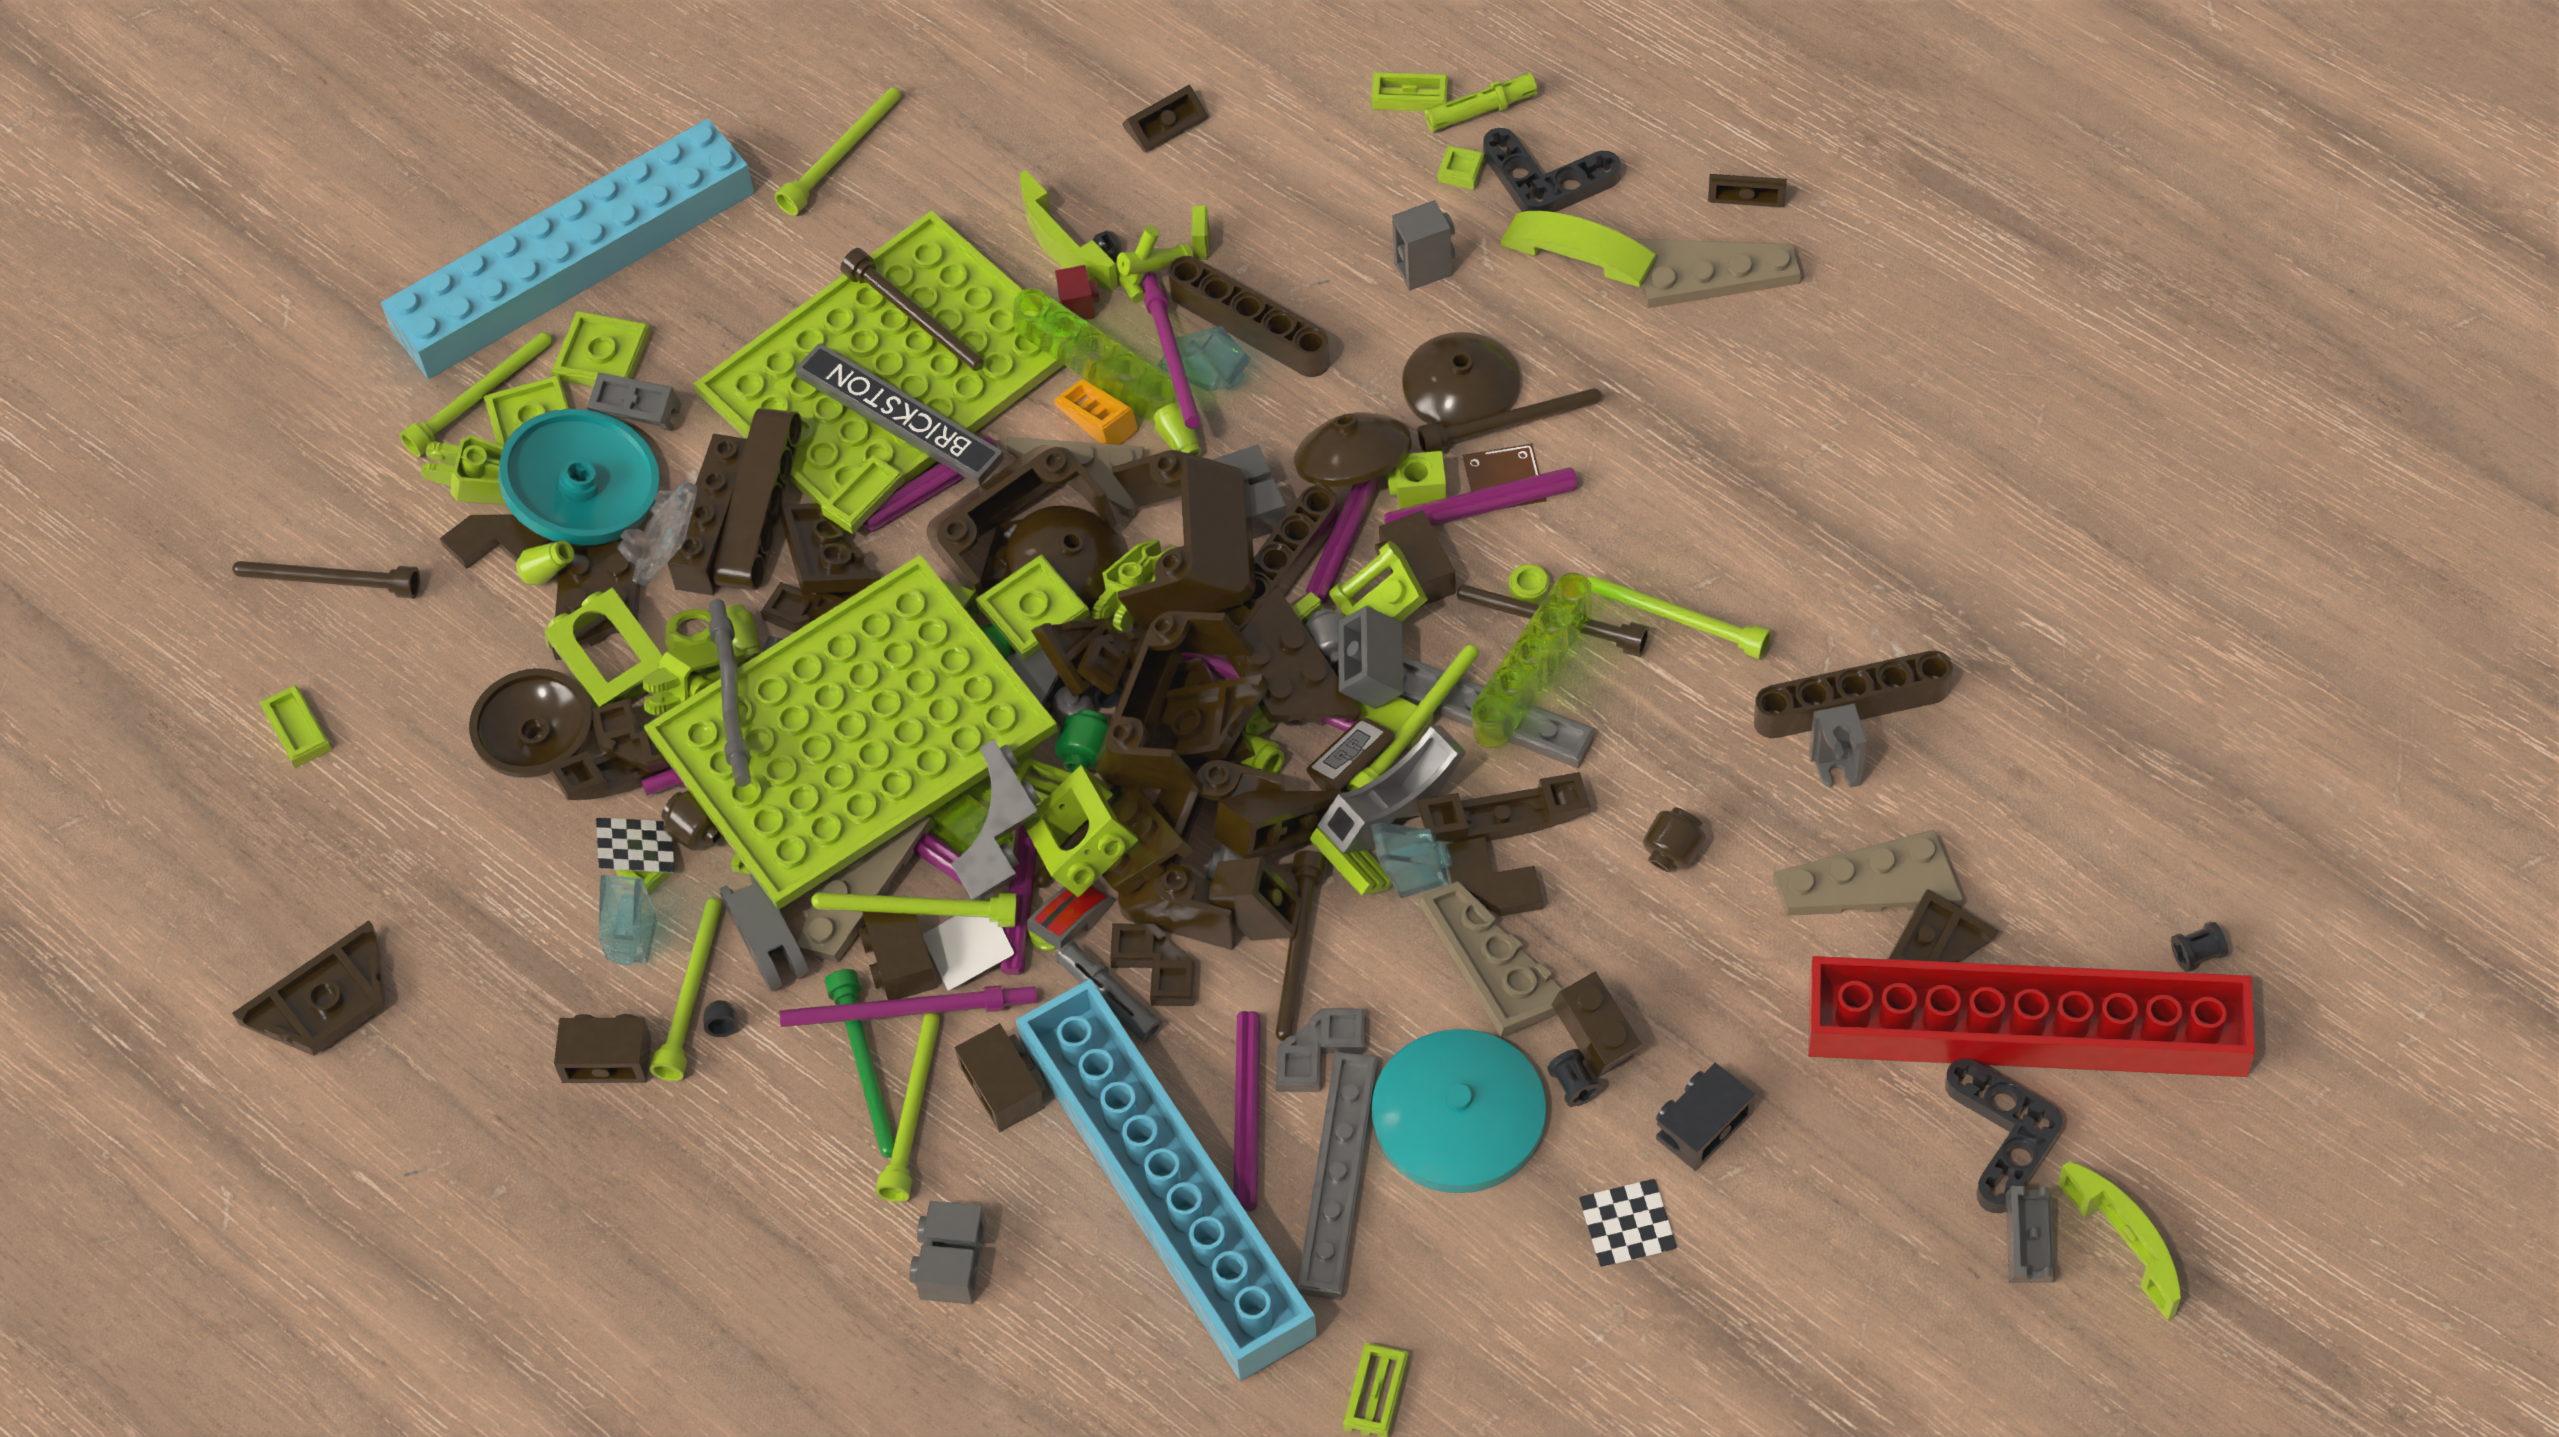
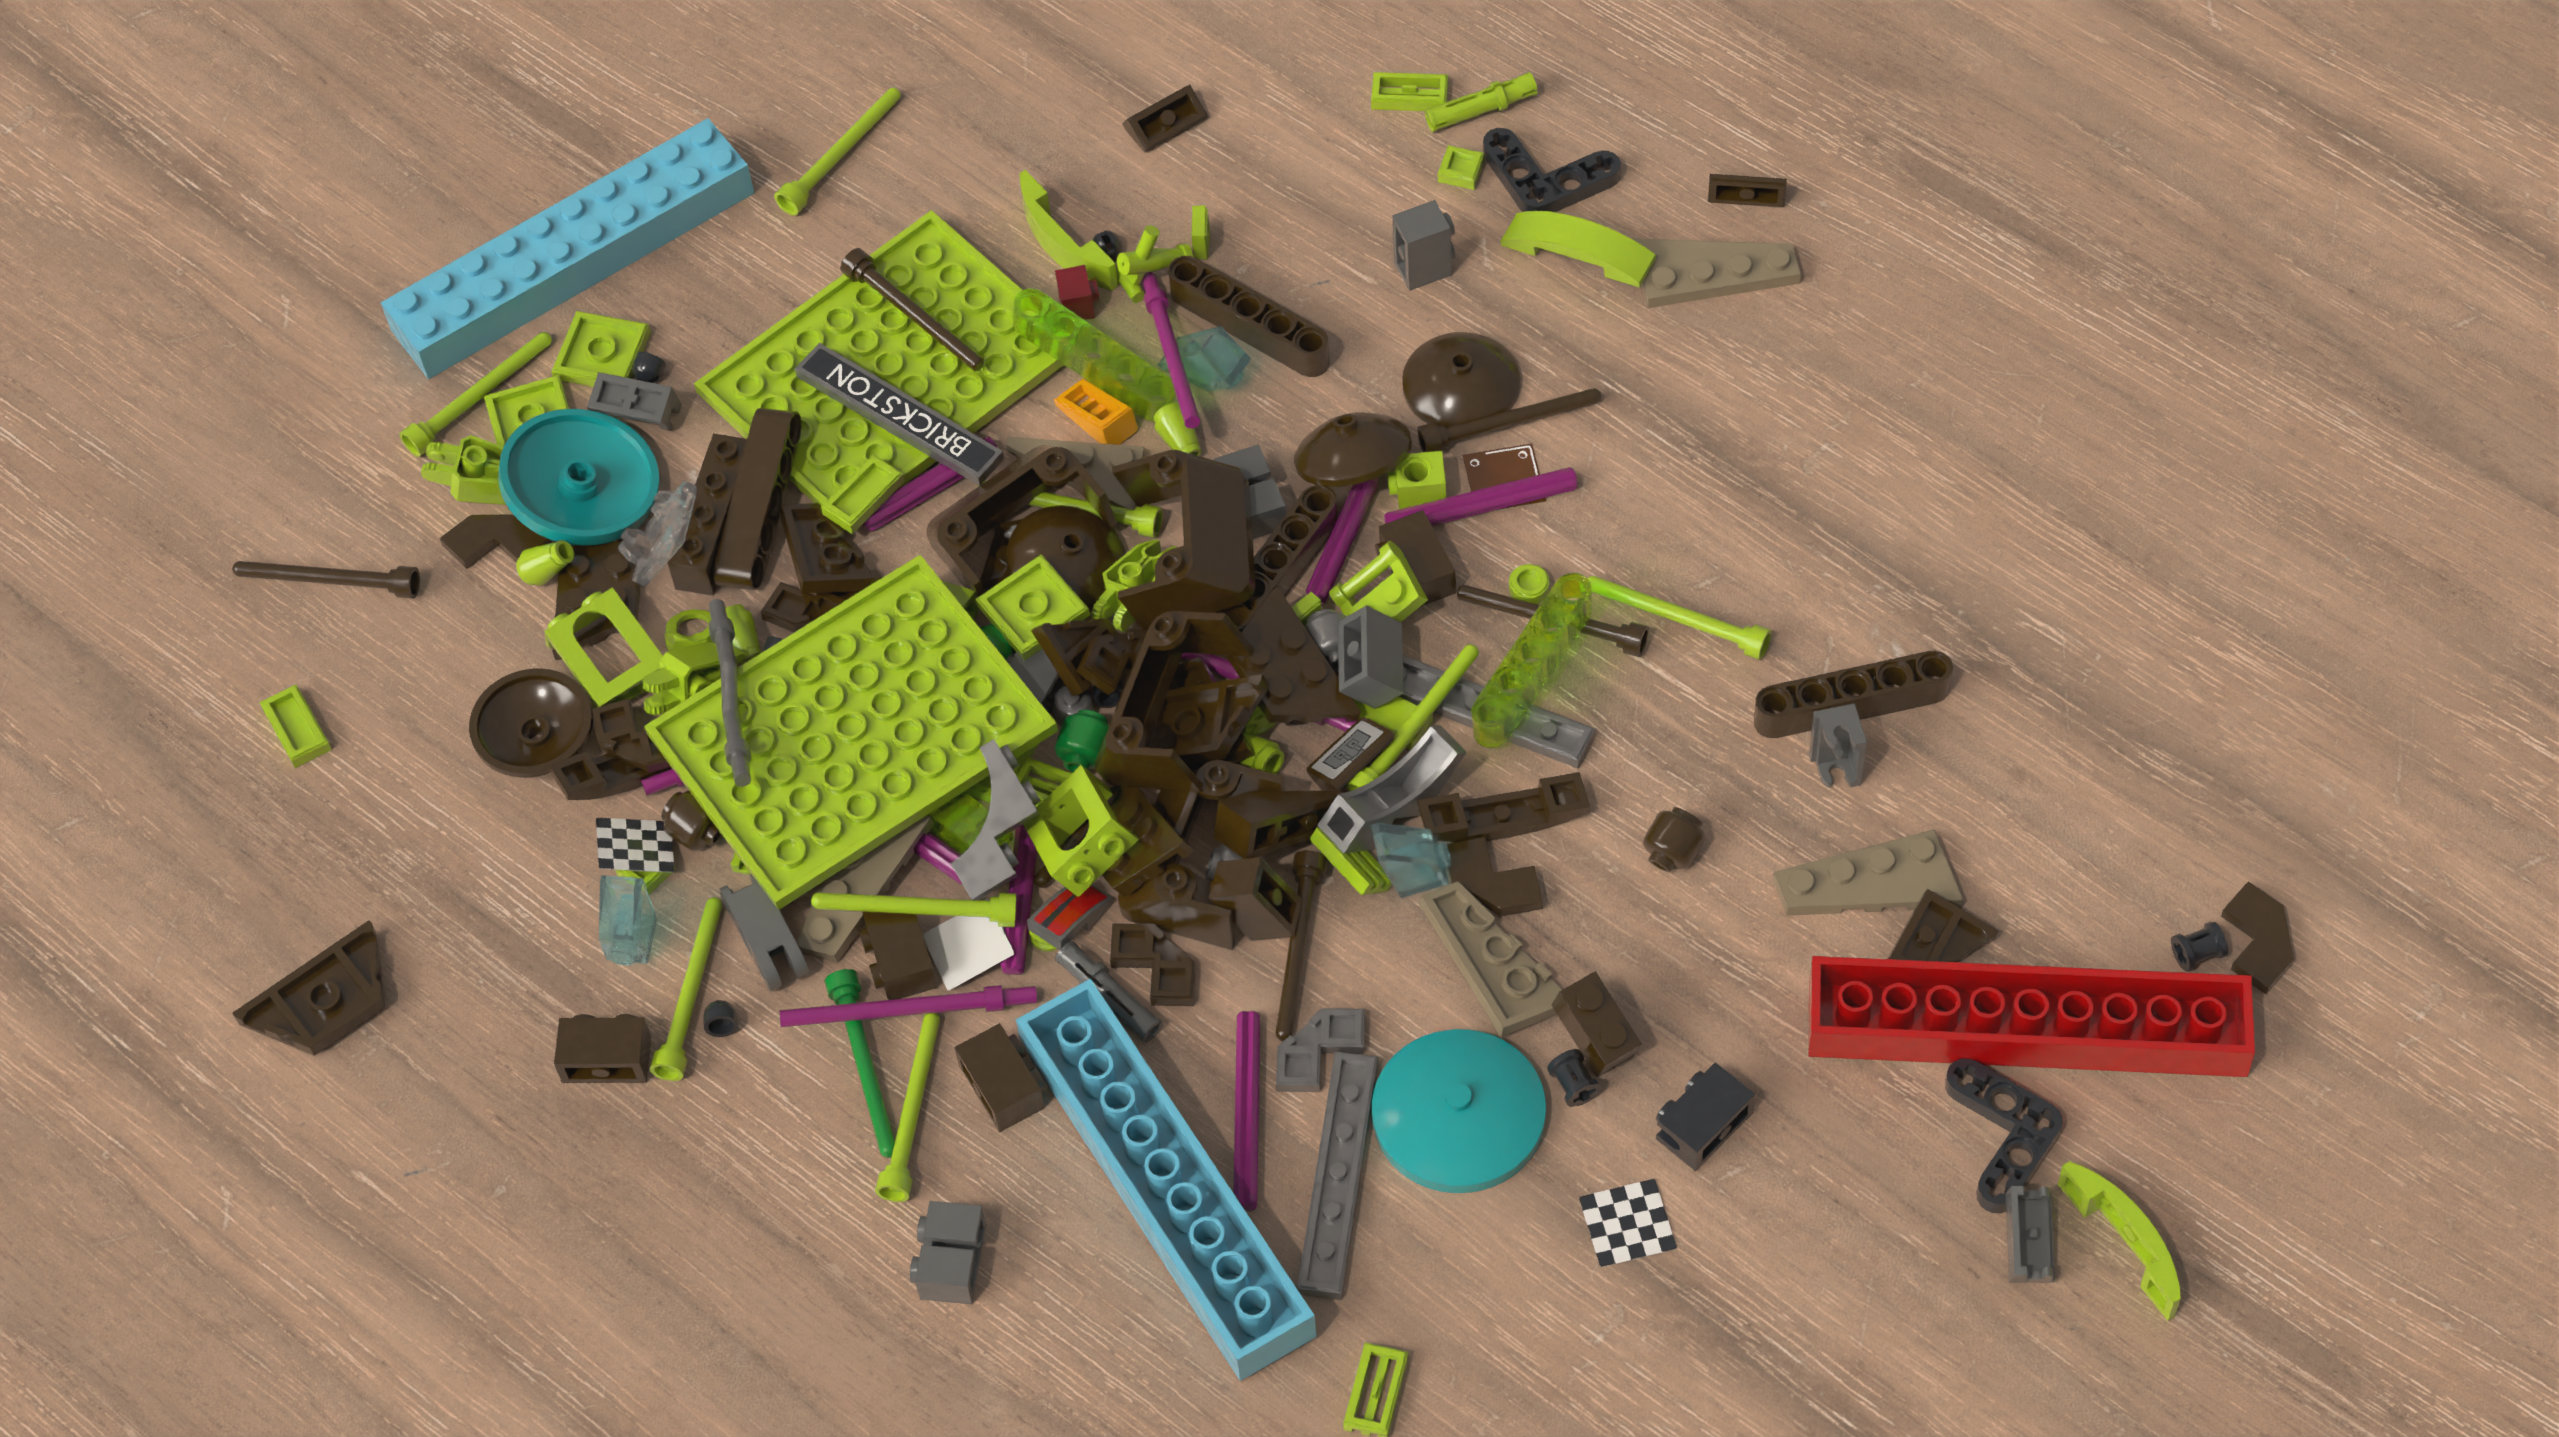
(648, 367): none -> black hinge
(1144, 519): none -> lime piece
(2265, 922): none -> dark brown tile

